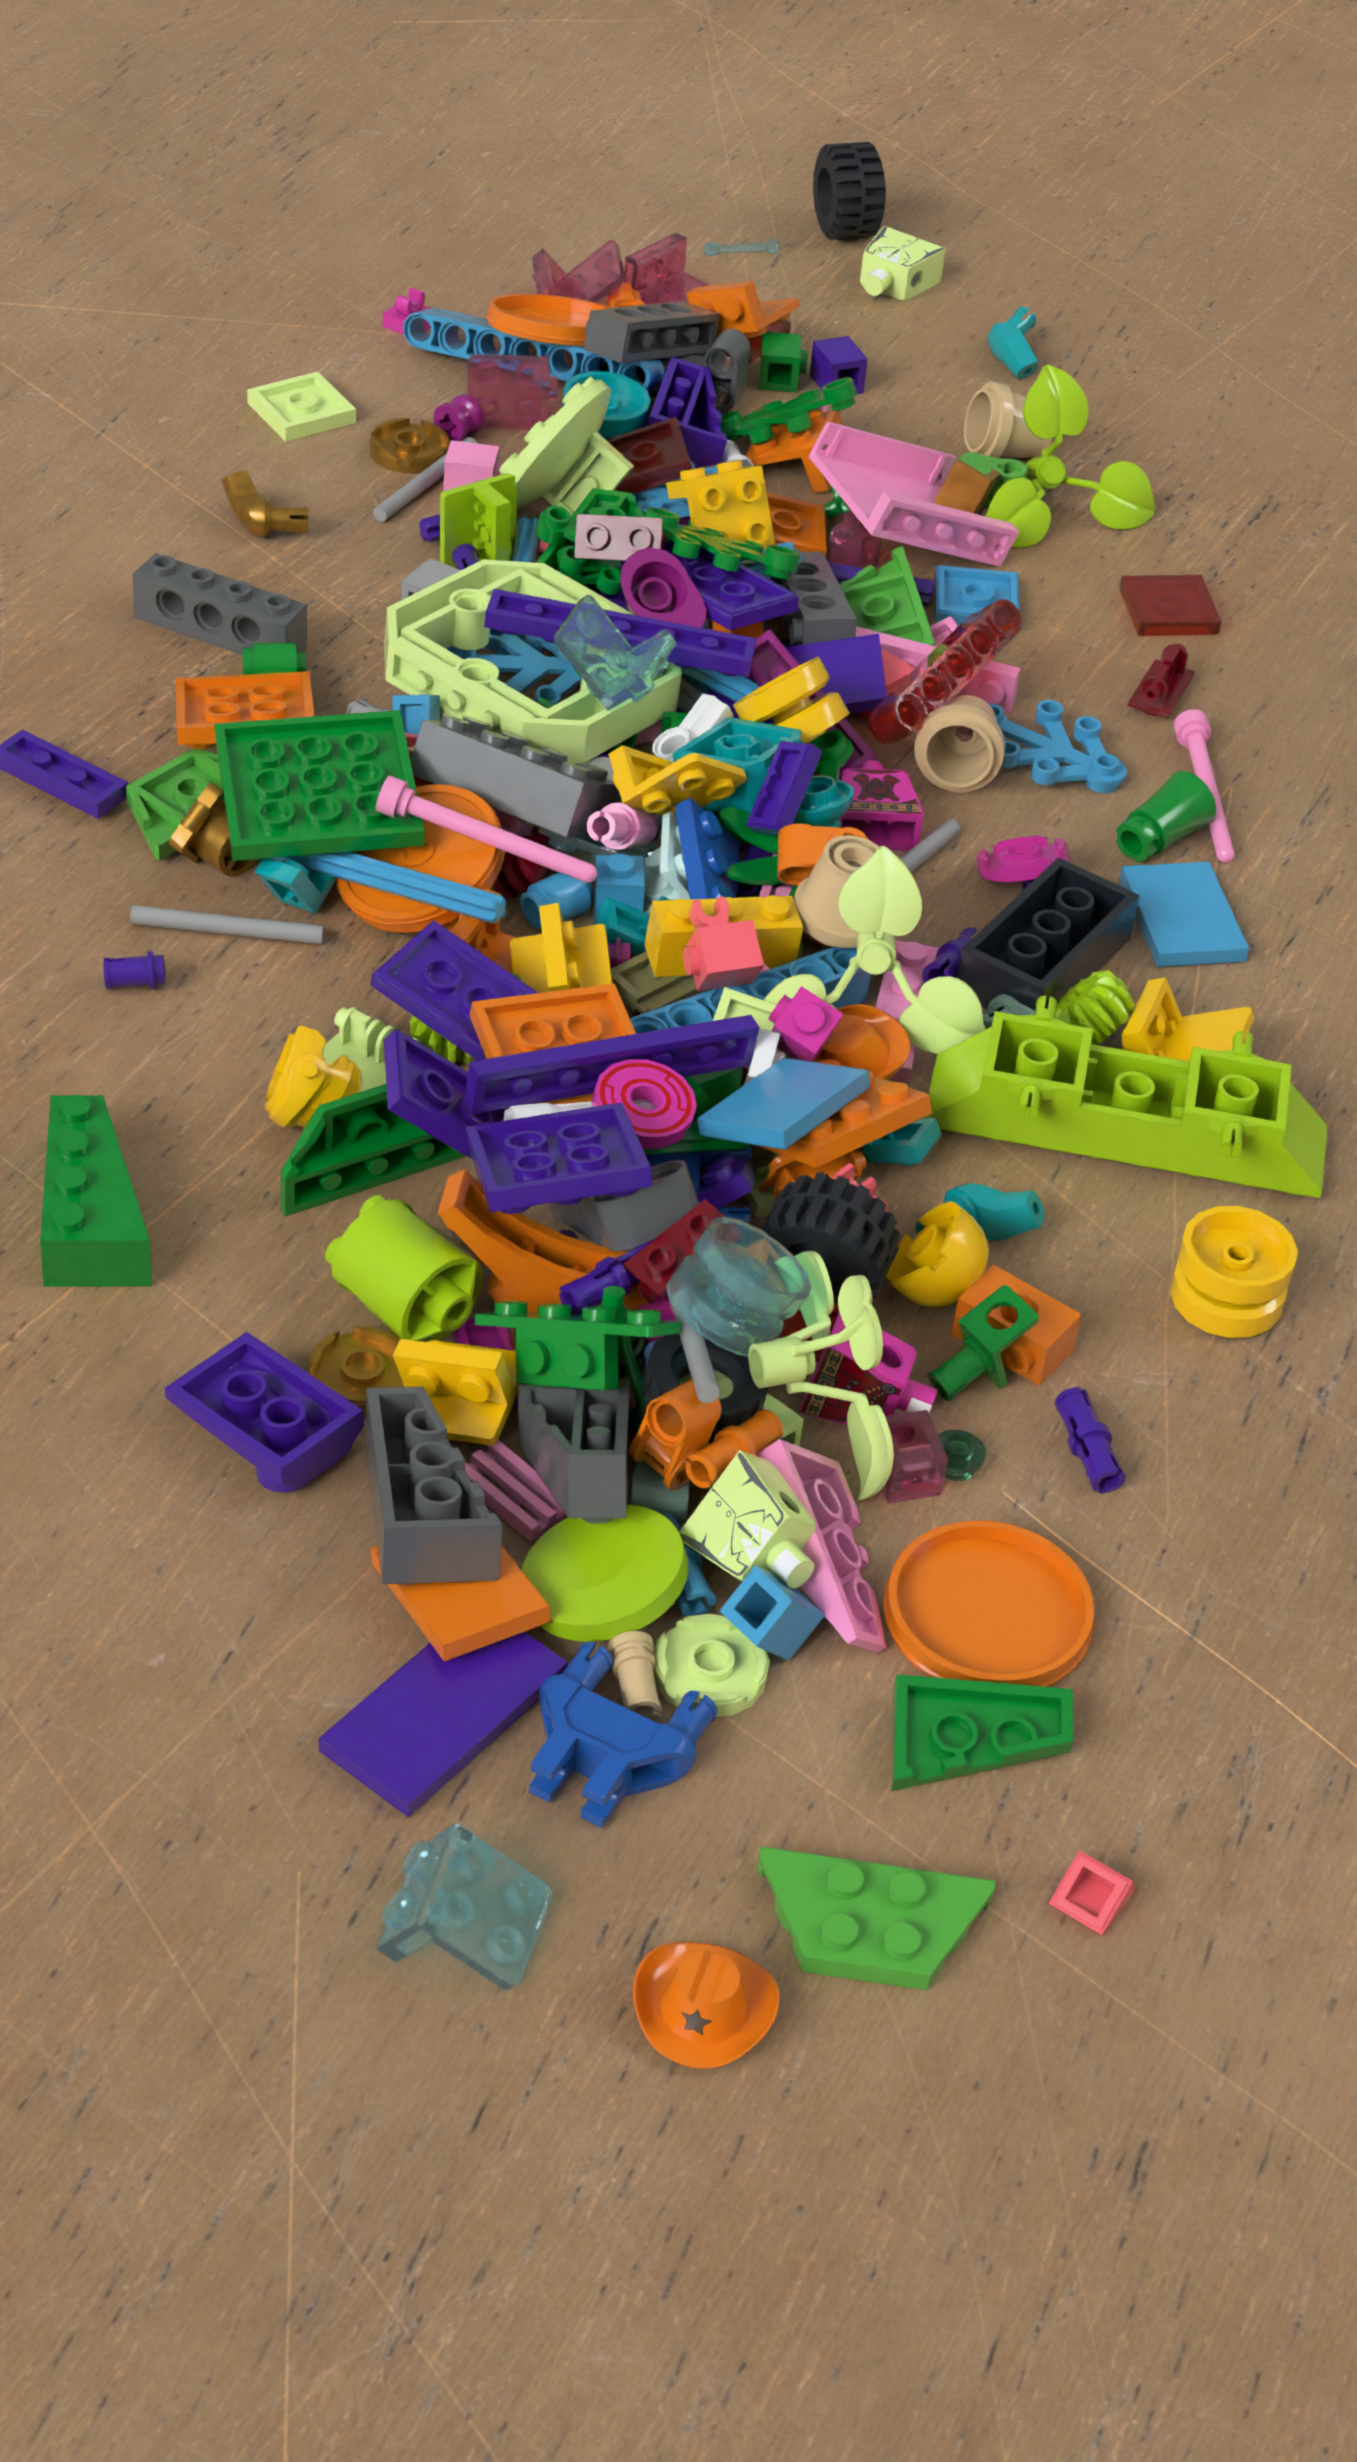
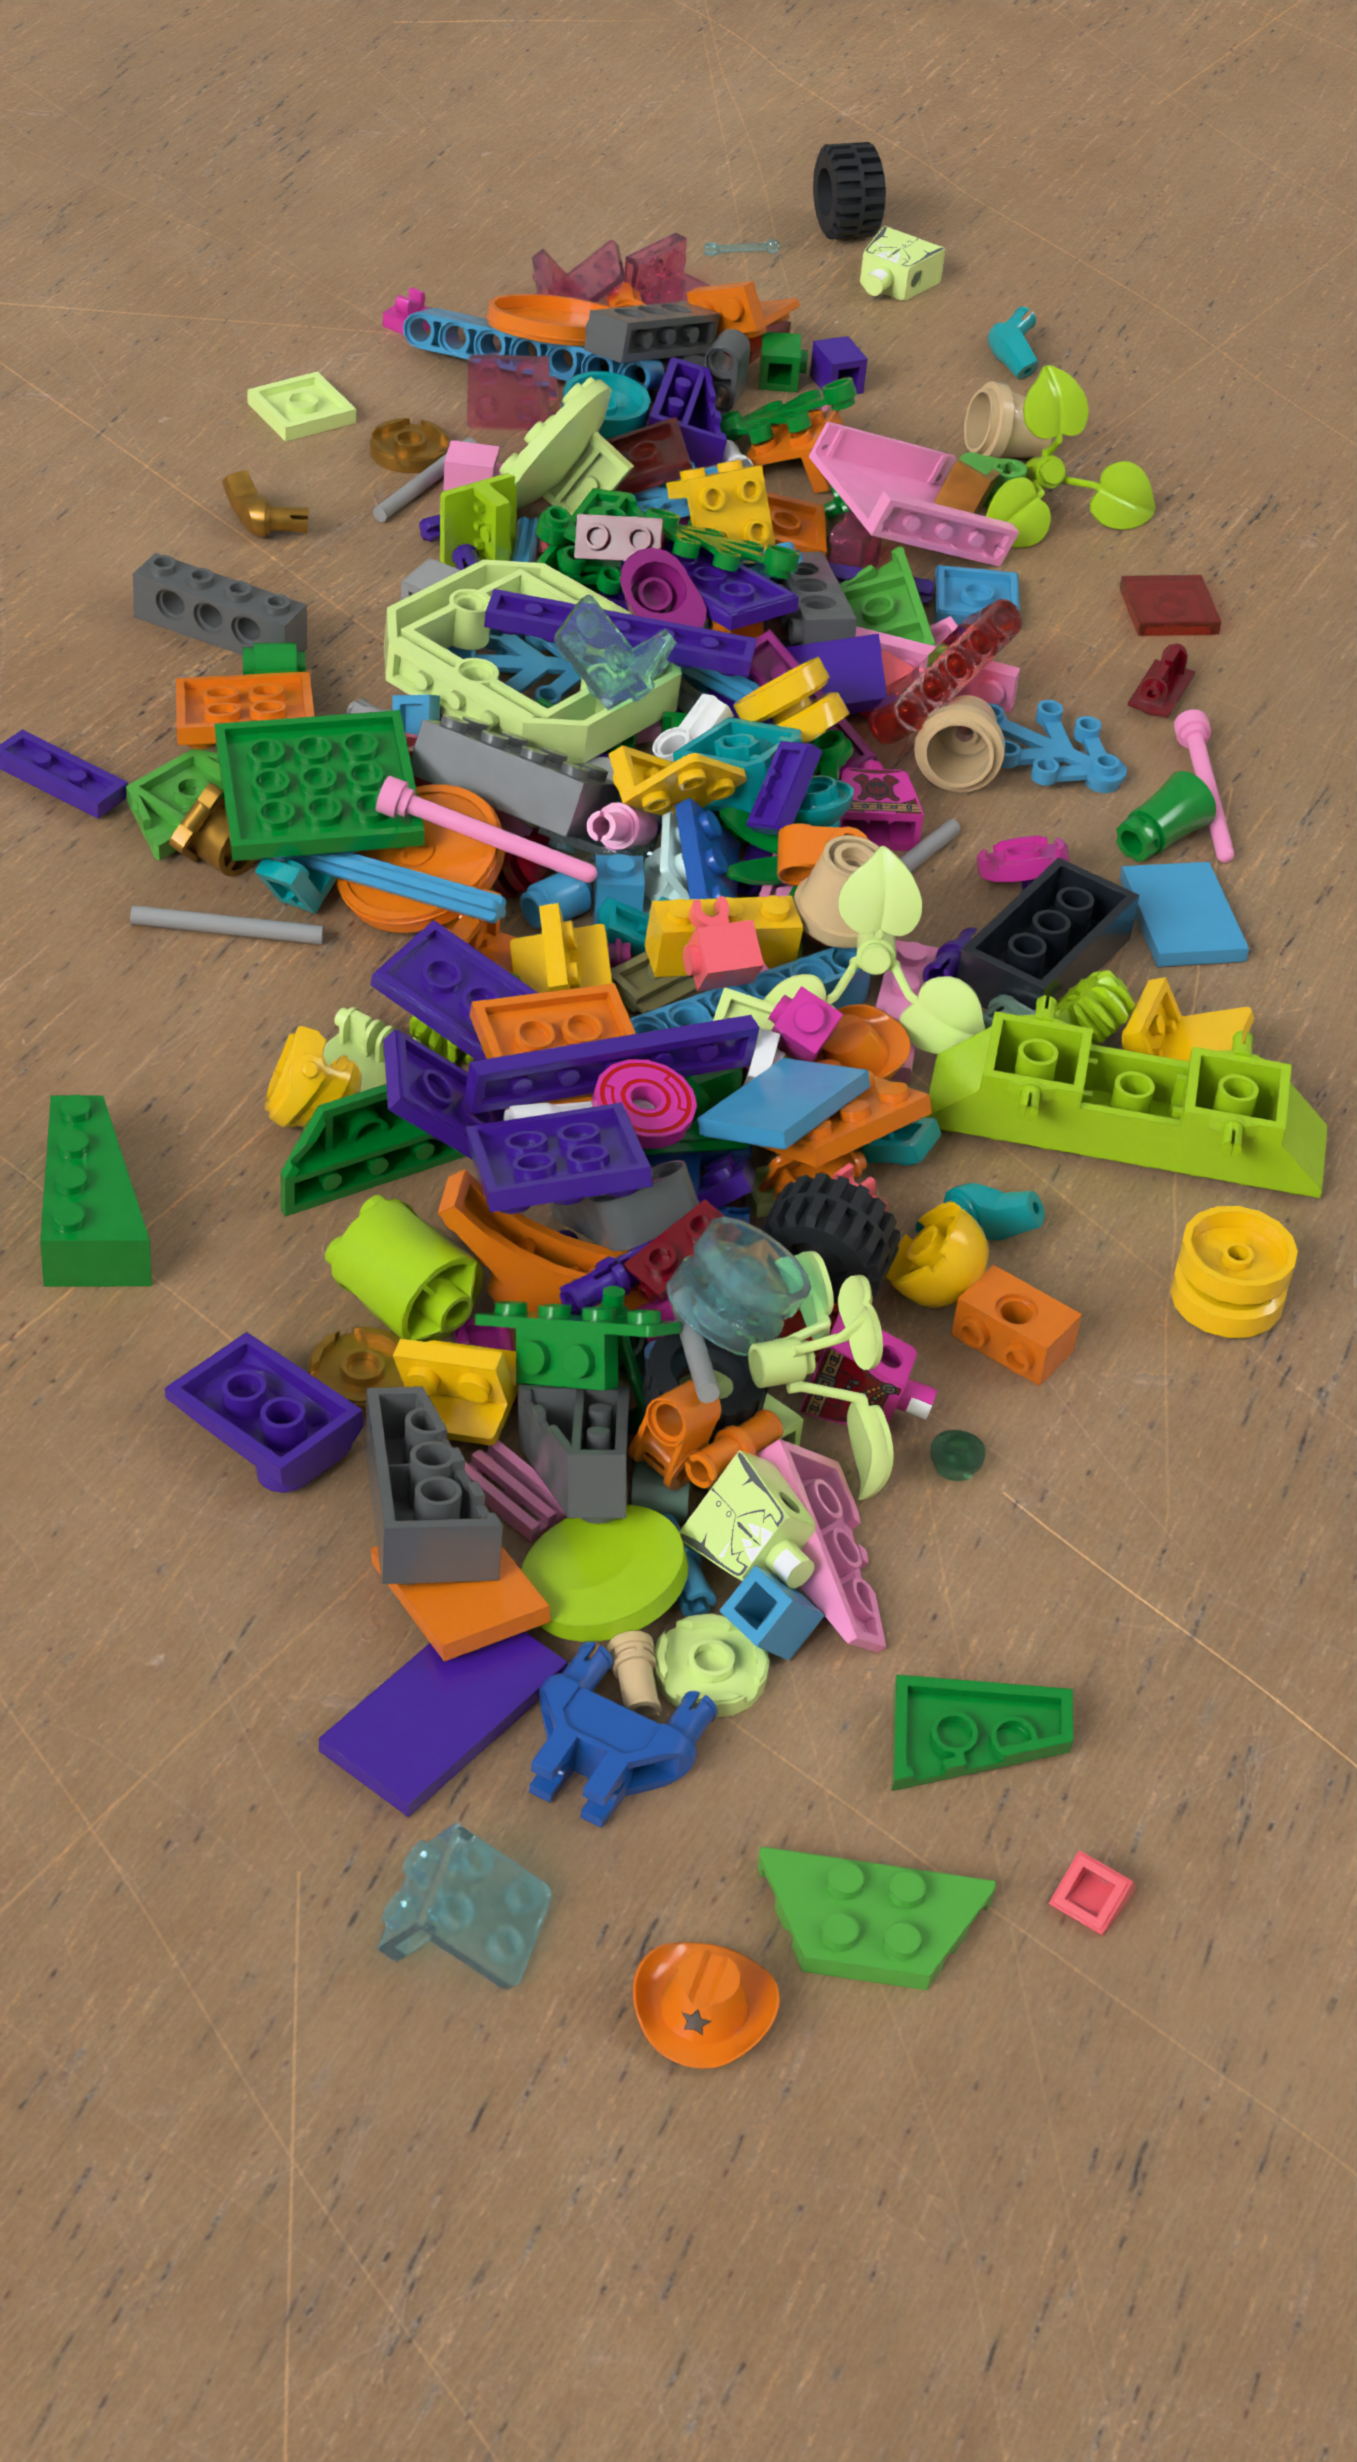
(135, 971): dark purple pin -> none
(459, 417): magenta wheel -> none
(917, 1459): clear pink brick -> none
(982, 1344): green bracket -> none
(989, 1605): orange brick -> none
(1090, 1440): dark purple pin -> none

